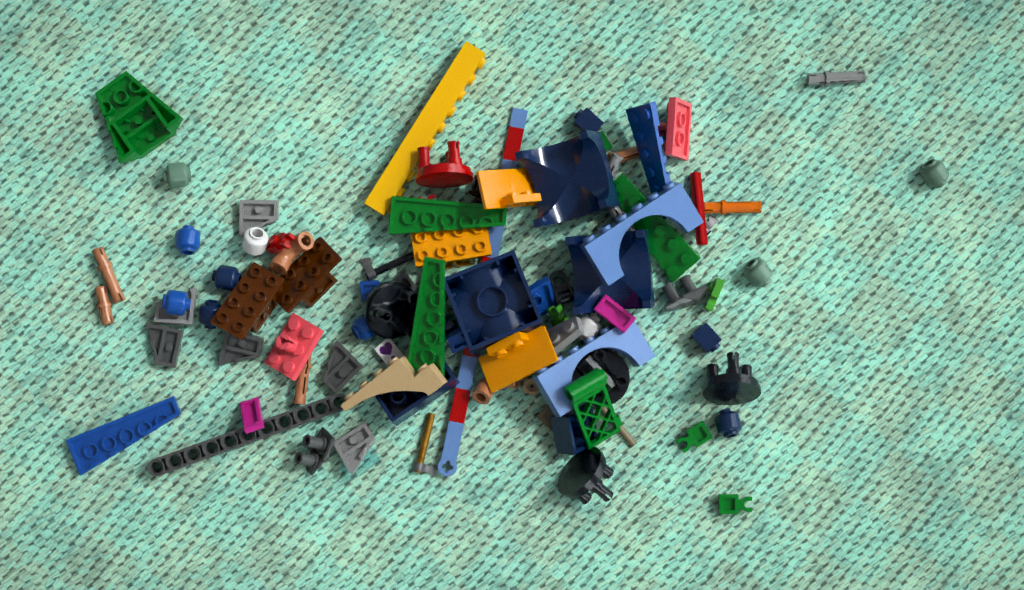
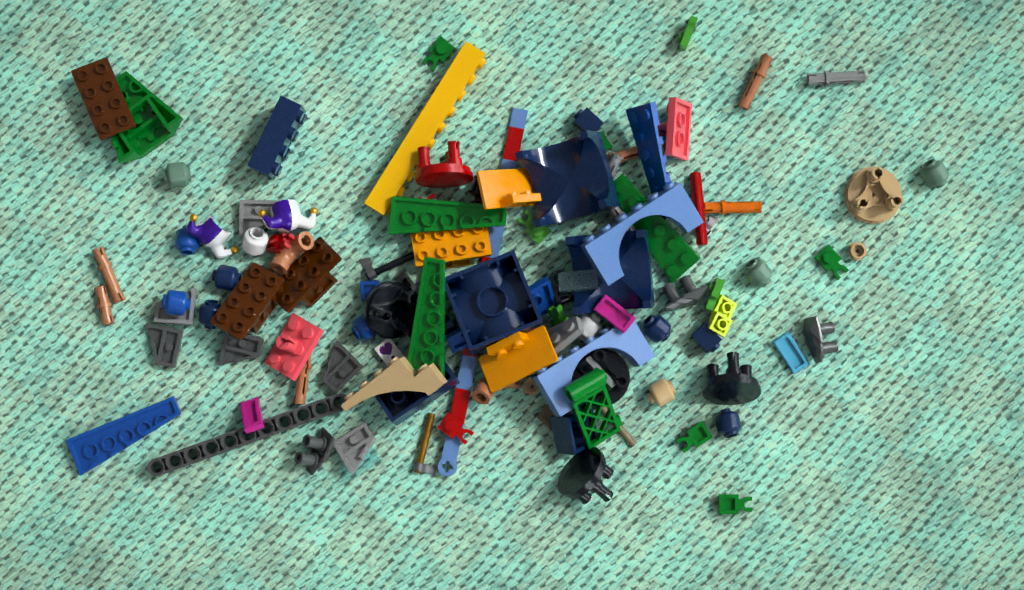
(103, 98): none -> reddish brown bracket
(211, 236): none -> piece
(277, 138): none -> dark blue brick
(287, 217): none -> piece
(439, 51): none -> green plate
(453, 426): none -> red plate
(536, 234): none -> bright green plate
(578, 281): none -> clear light blue tile
(656, 328): none -> dark blue head
(661, 392): none -> tan head
(684, 37): none -> bright green plate
(721, 314): none -> neon yellow slope
(758, 75): none -> nougat pin
(790, 353): none -> medium azure tile
(813, 333): none -> dark grey connector
(829, 260): none -> green plate
(862, 251): none -> tan plate
(873, 195): none -> tan piece

